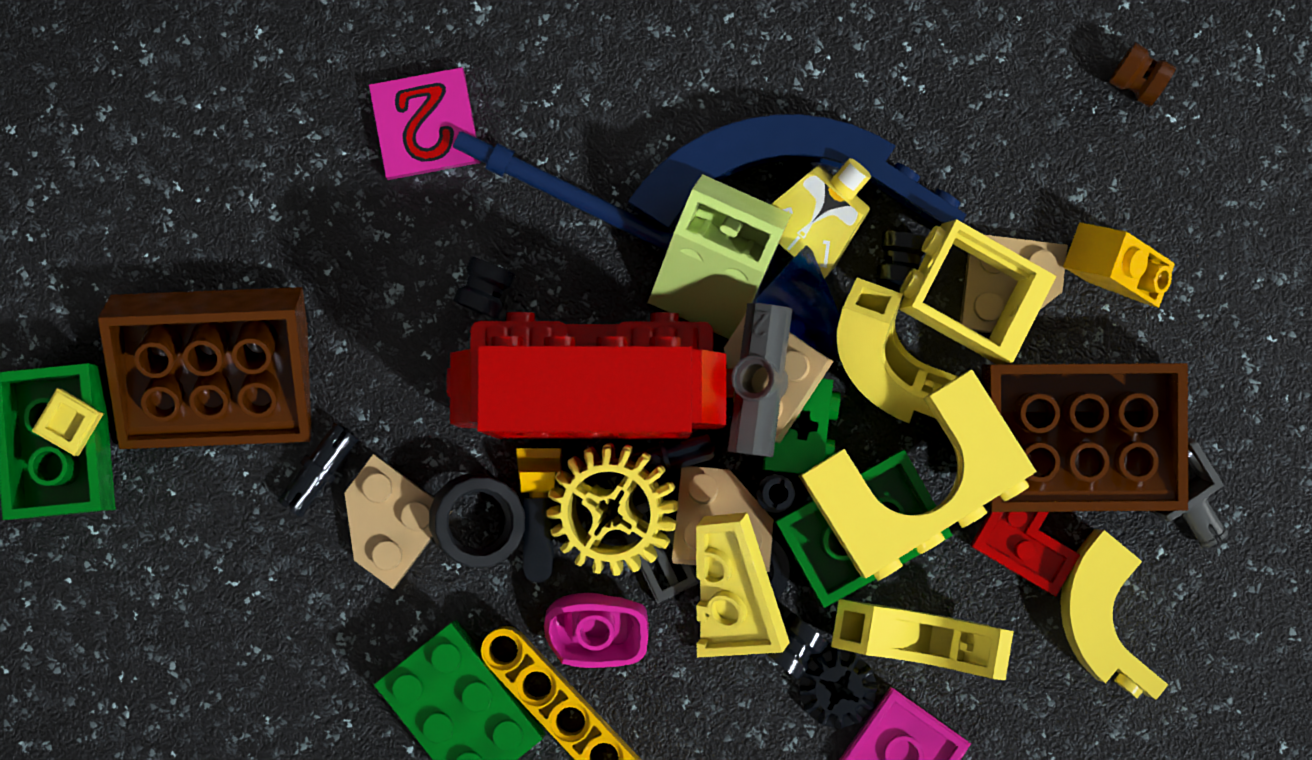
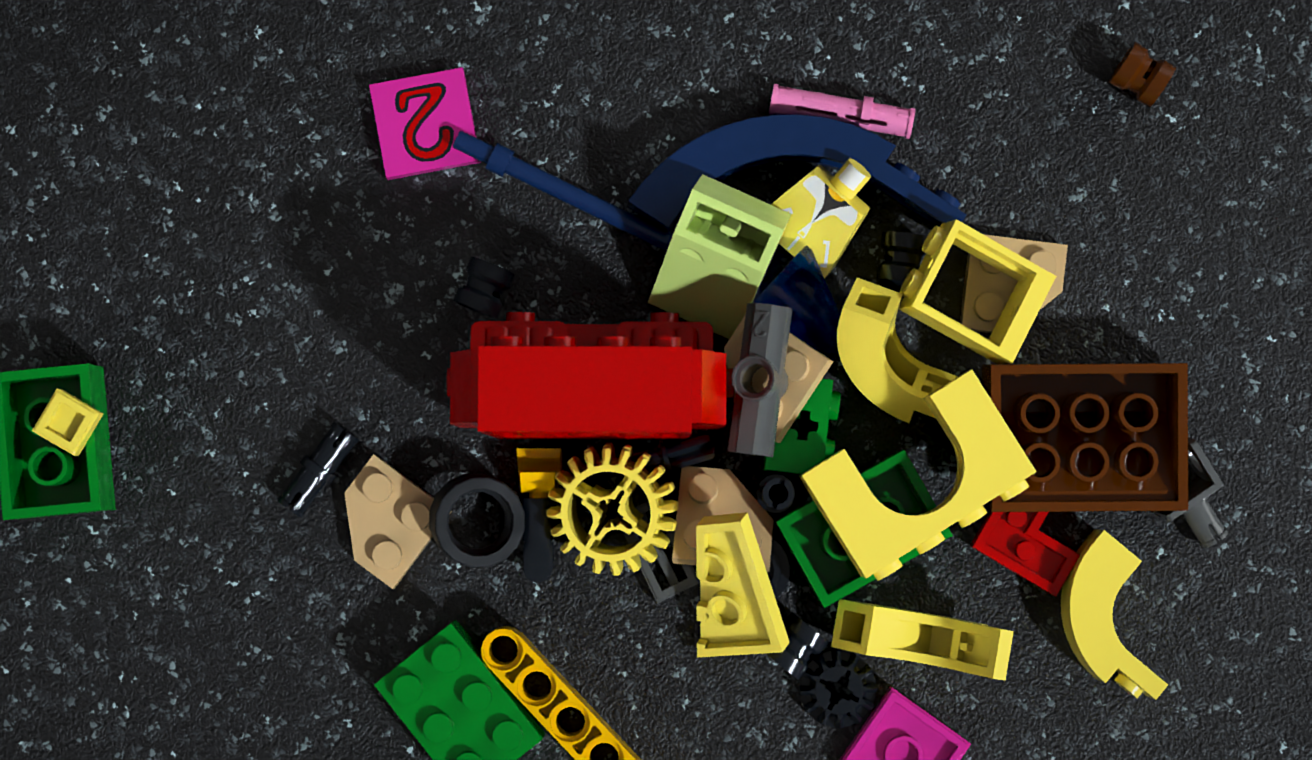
(208, 367): reddish brown slope -> none
(596, 630): dark pink piece -> none
(861, 113): none -> bright pink pin
(1119, 263): yellow slope -> none

